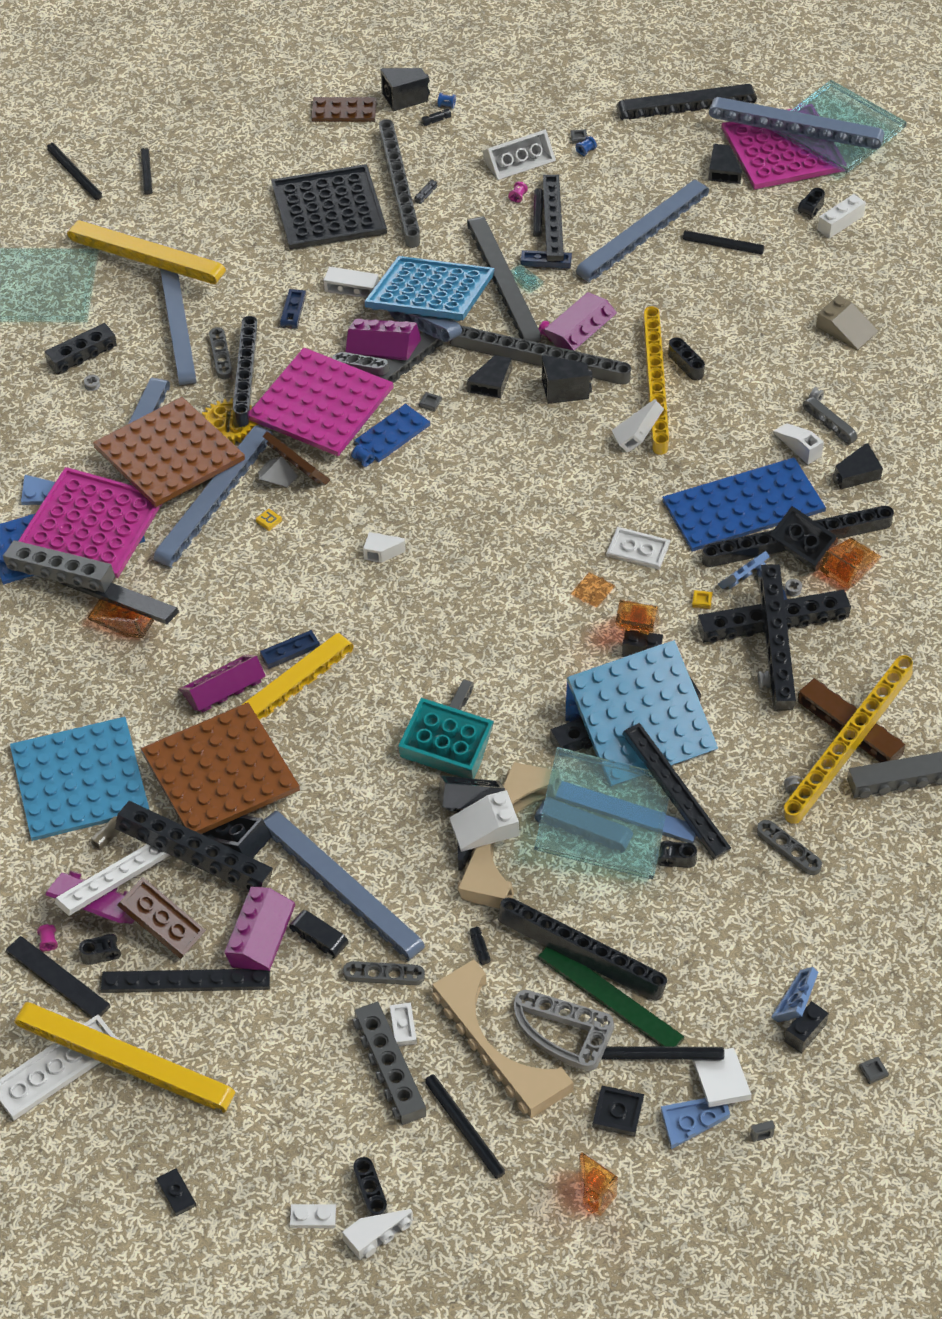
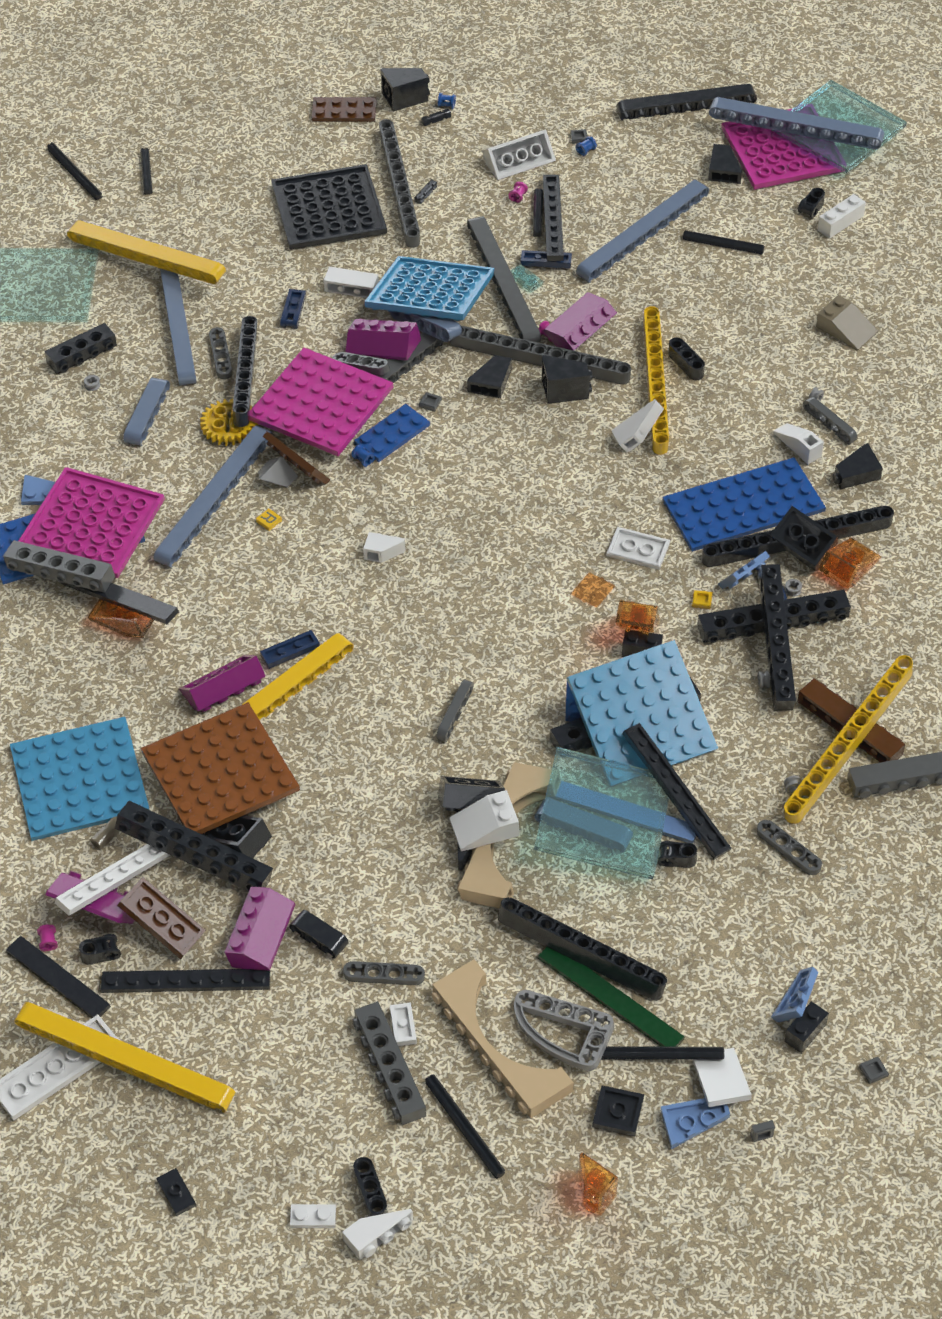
(168, 451): dark orange plate -> none
(344, 885): sand blue beam -> none
(446, 739): teal slope -> none
(480, 945): black axle -> none

